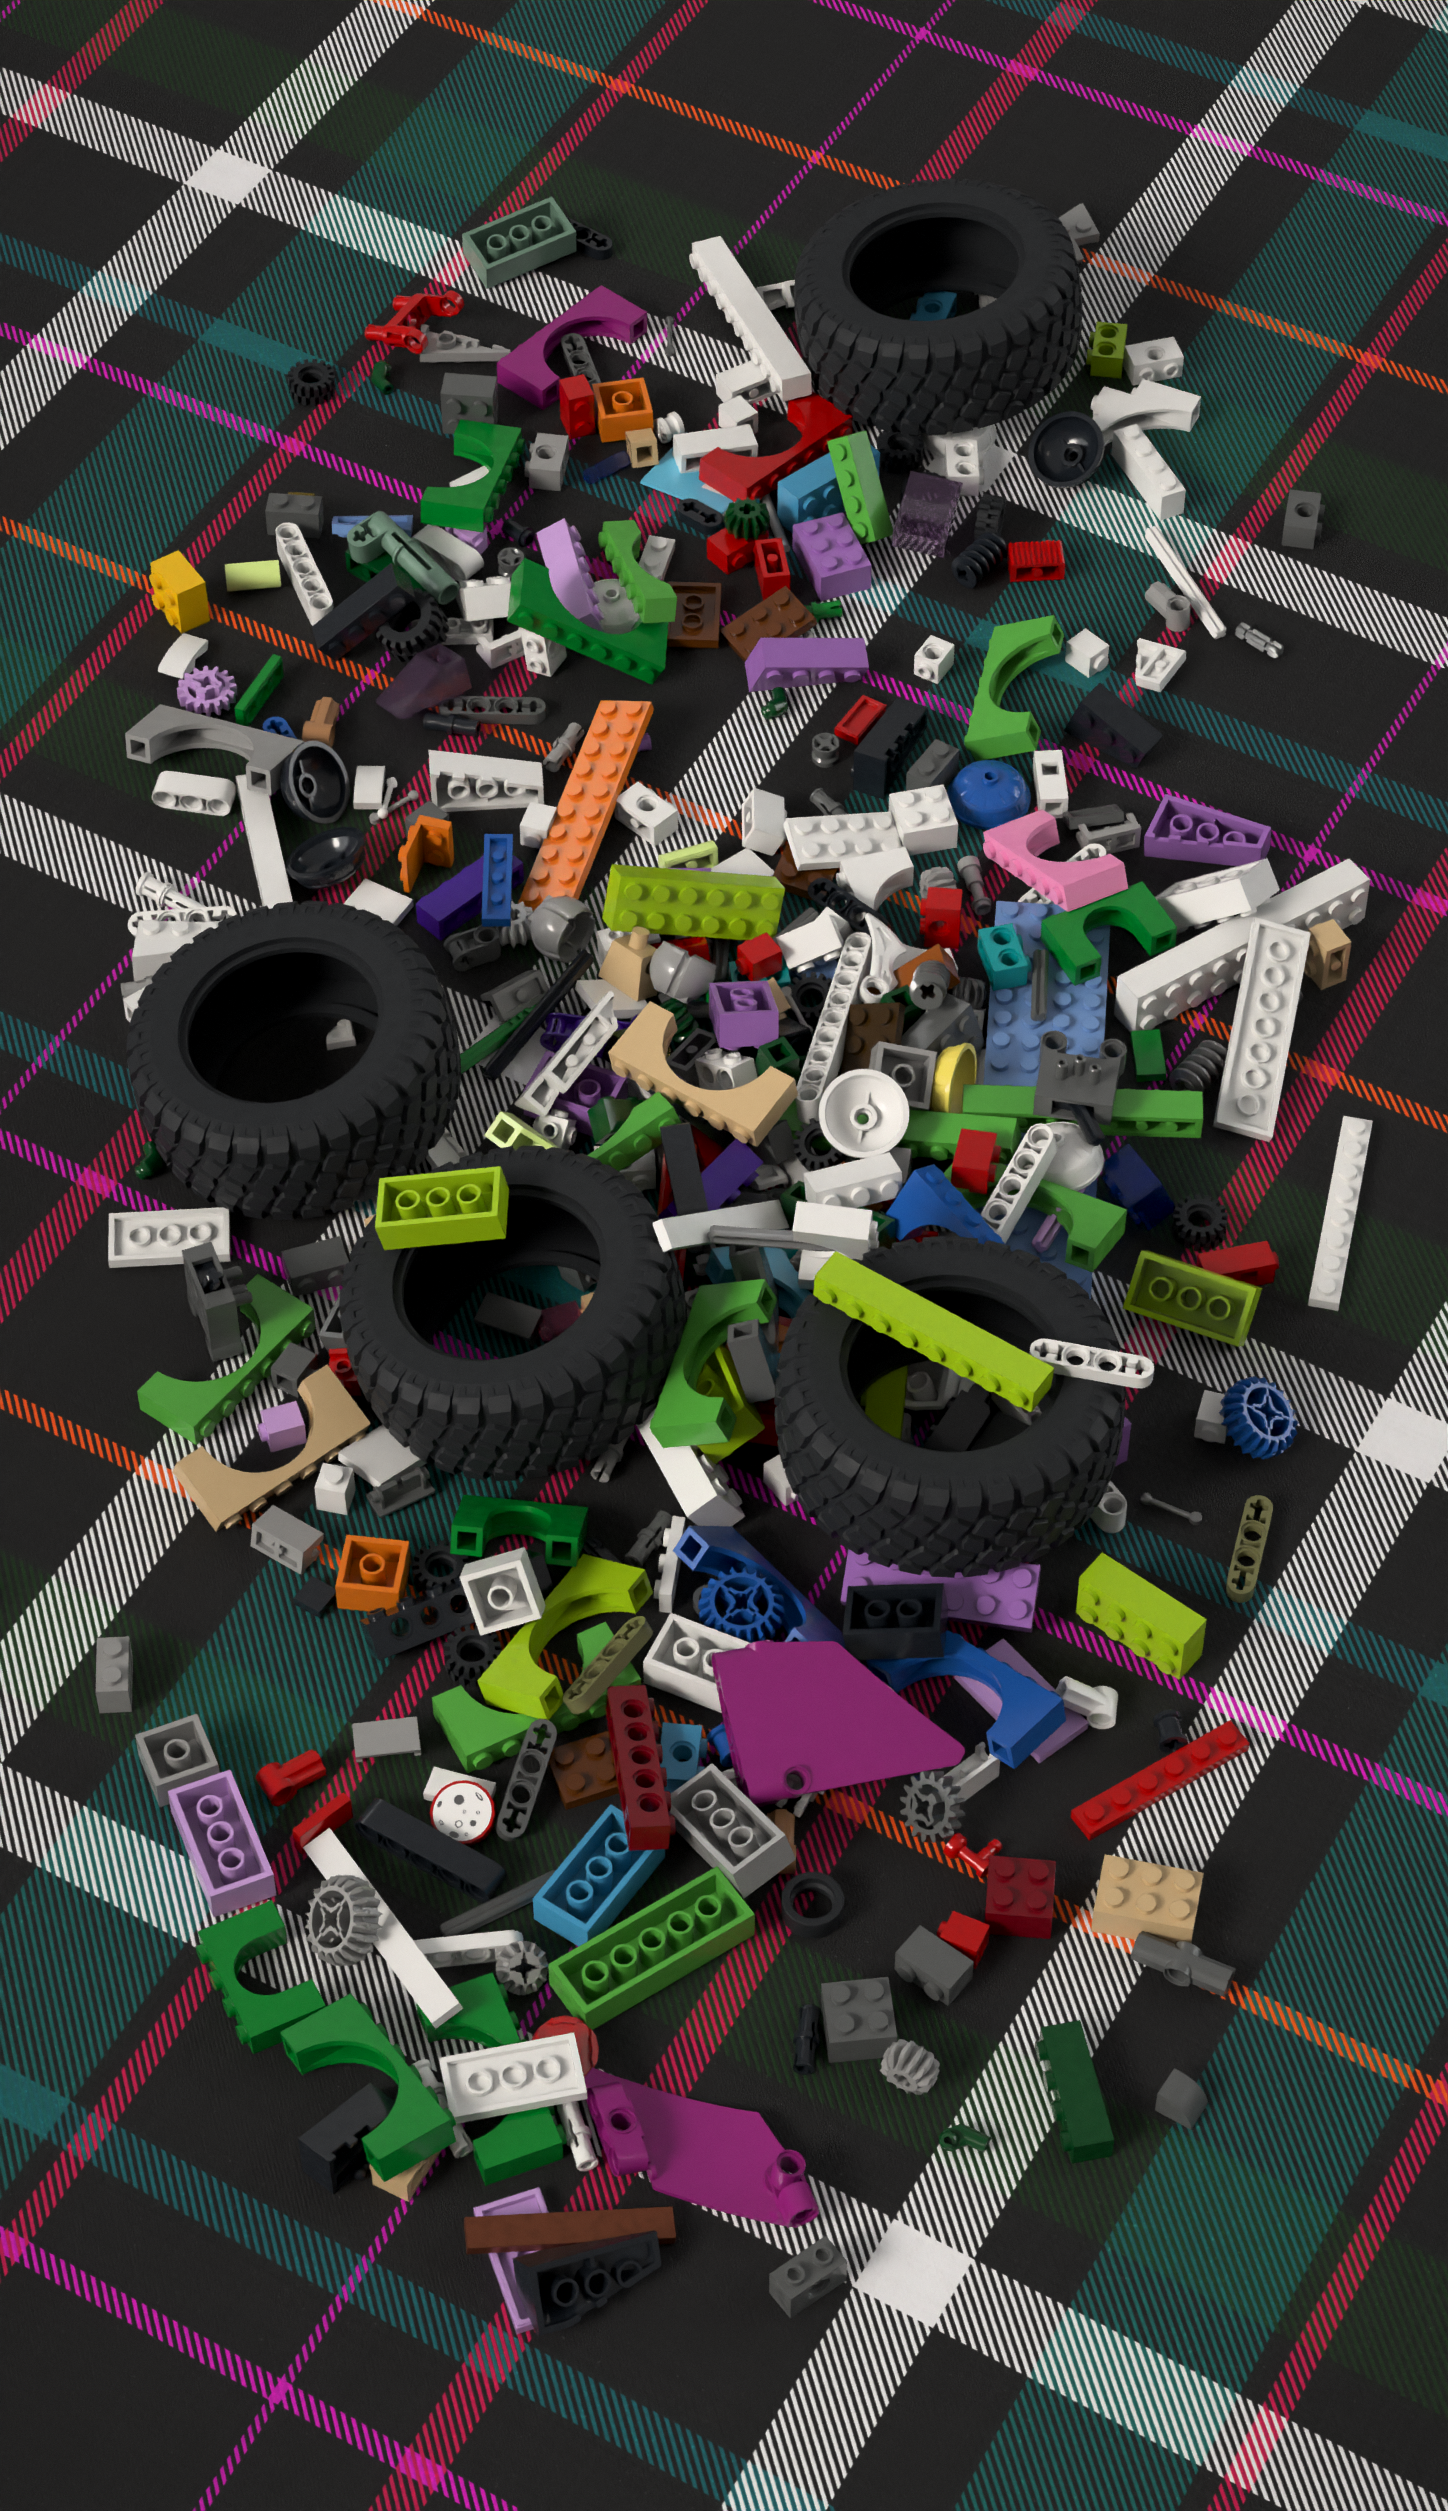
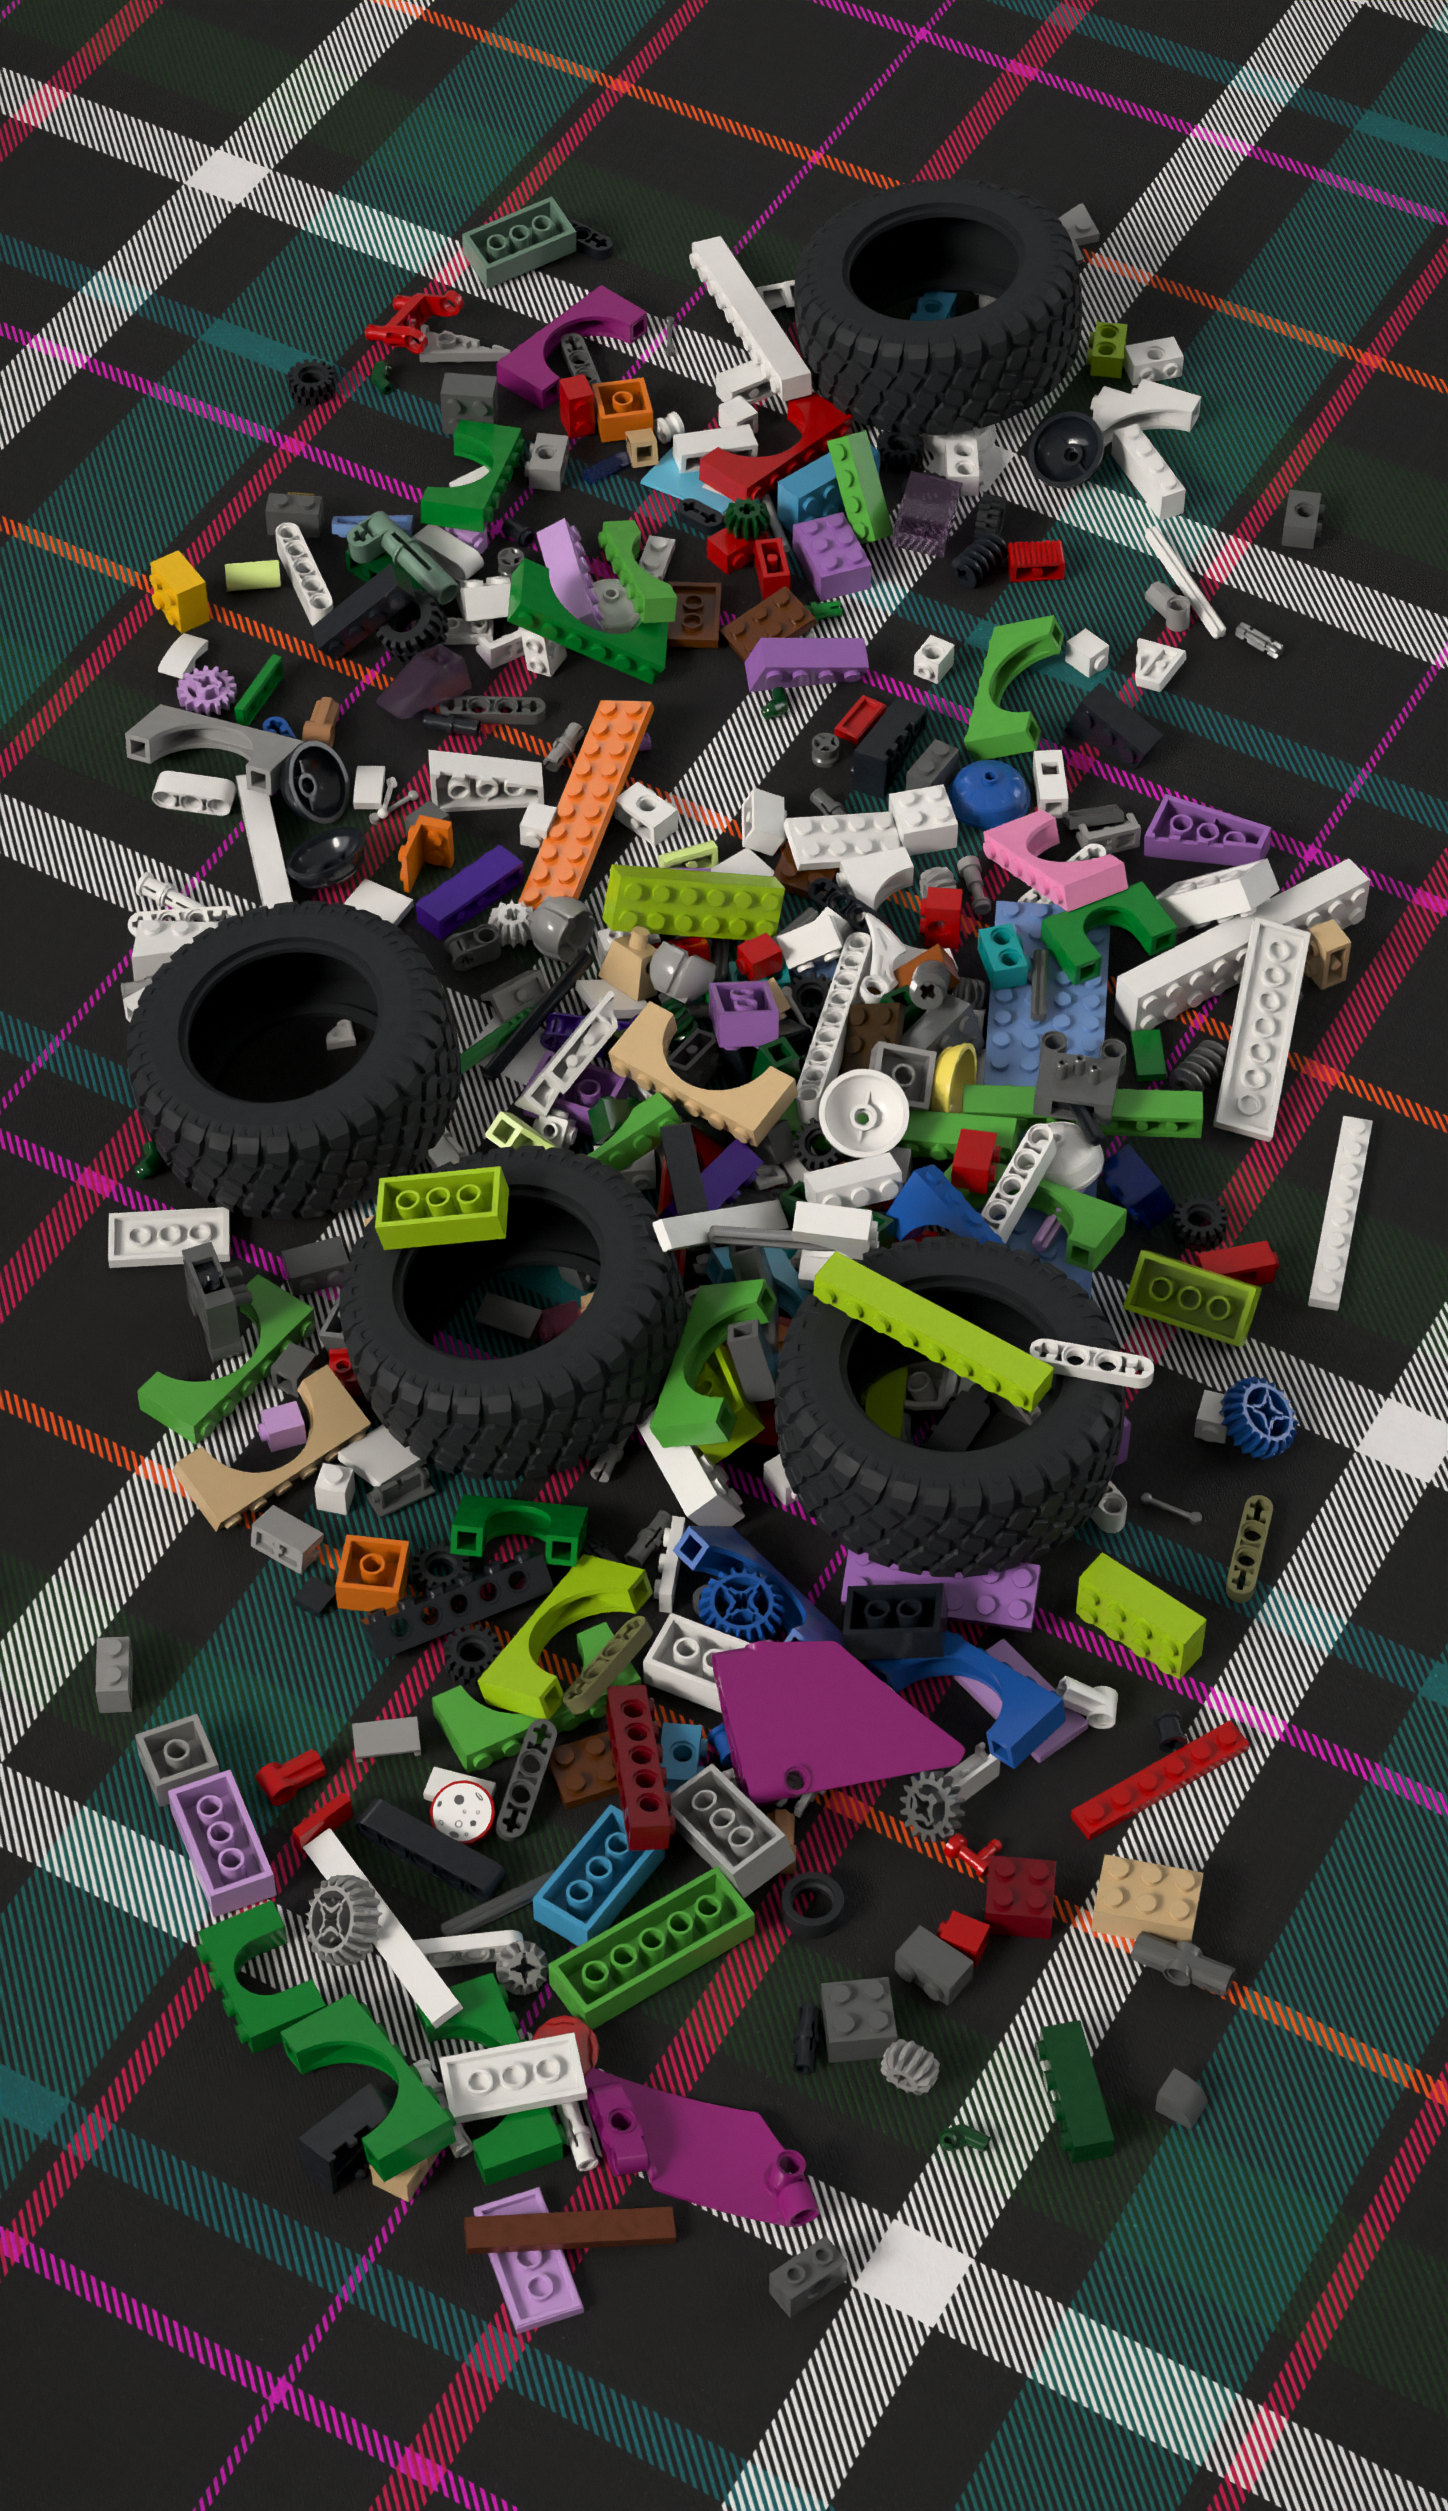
(497, 880): blue plate -> none
(502, 1591): white brick -> none
(575, 2278): black wedge -> none
(724, 1070): white brick -> none

